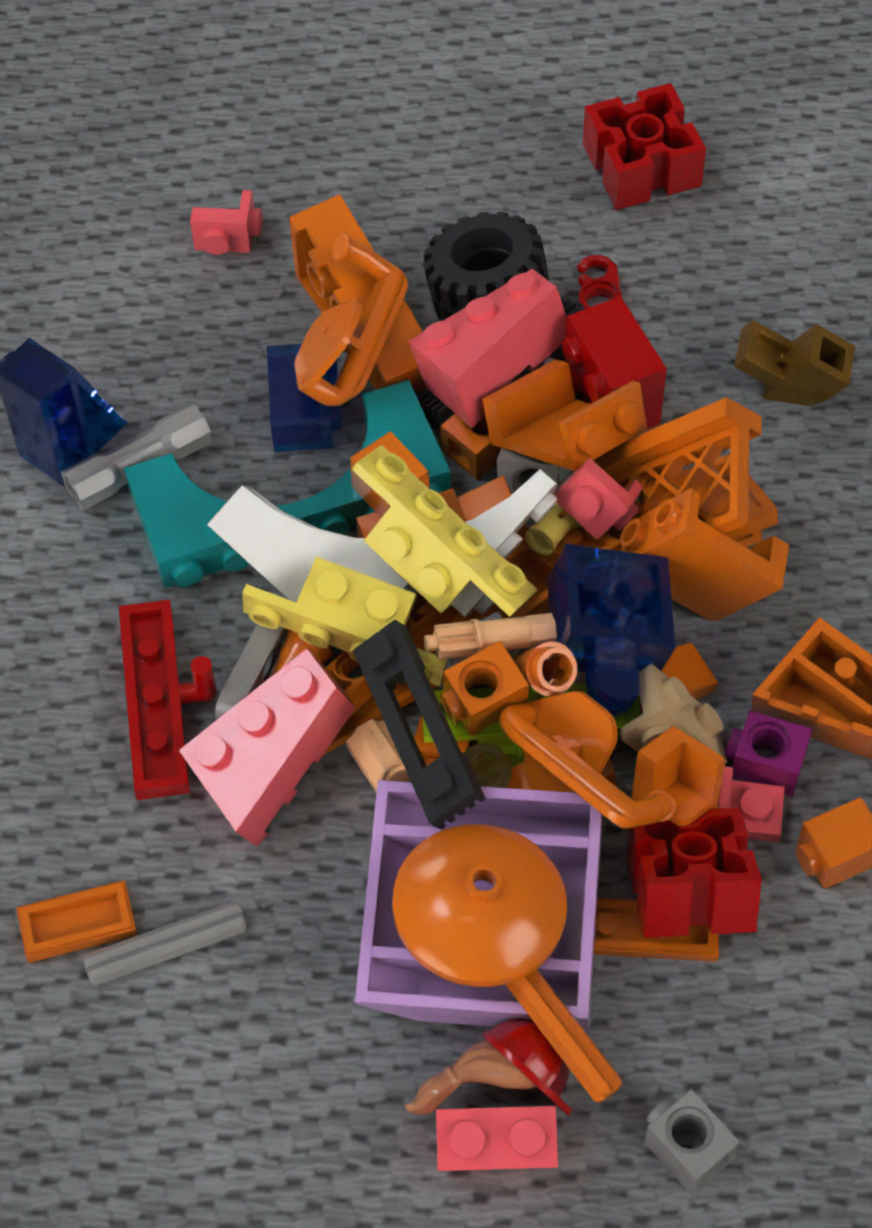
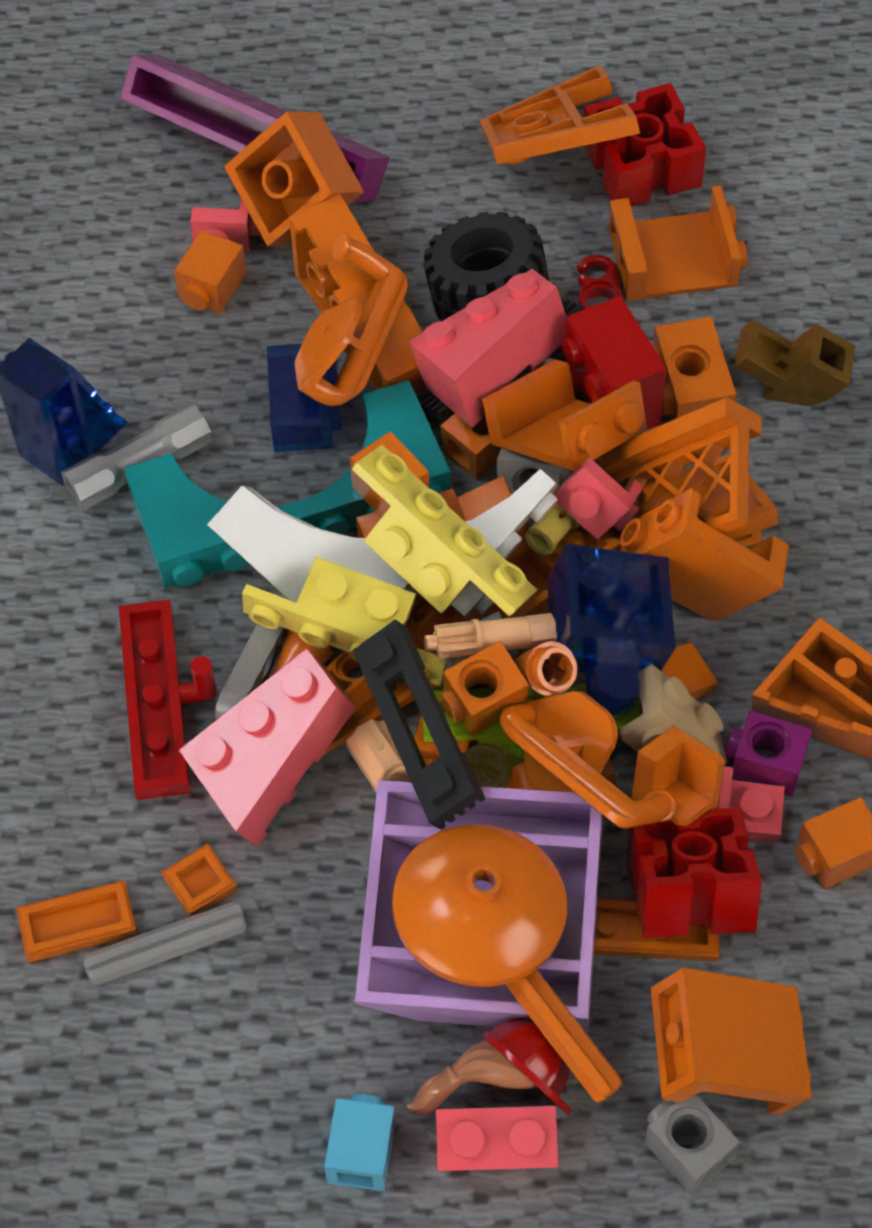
(199, 881): none -> orange tile
(210, 272): none -> orange brick
(227, 113): none -> magenta brick
(290, 171): none -> orange brick
(360, 1142): none -> medium azure brick
(553, 124): none -> orange wing
(677, 251): none -> orange panel
(694, 351): none -> orange brick
(730, 1039): none -> orange panel

